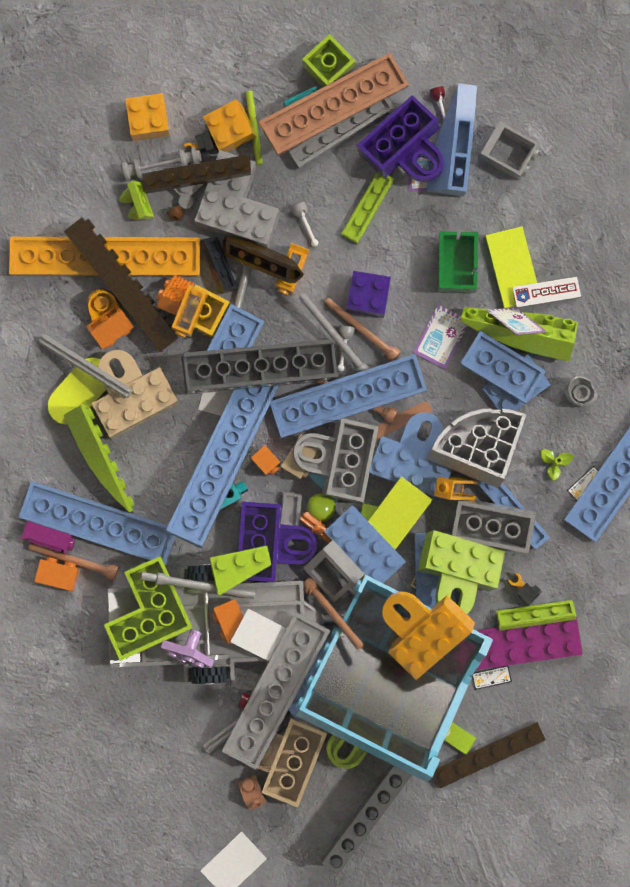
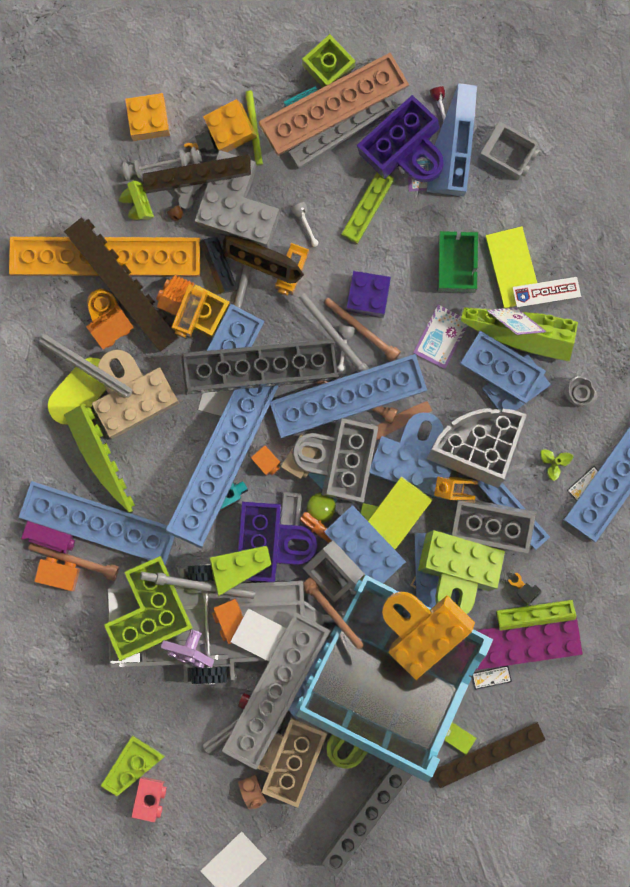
(131, 765): none -> lime wing
(149, 787): none -> coral brick

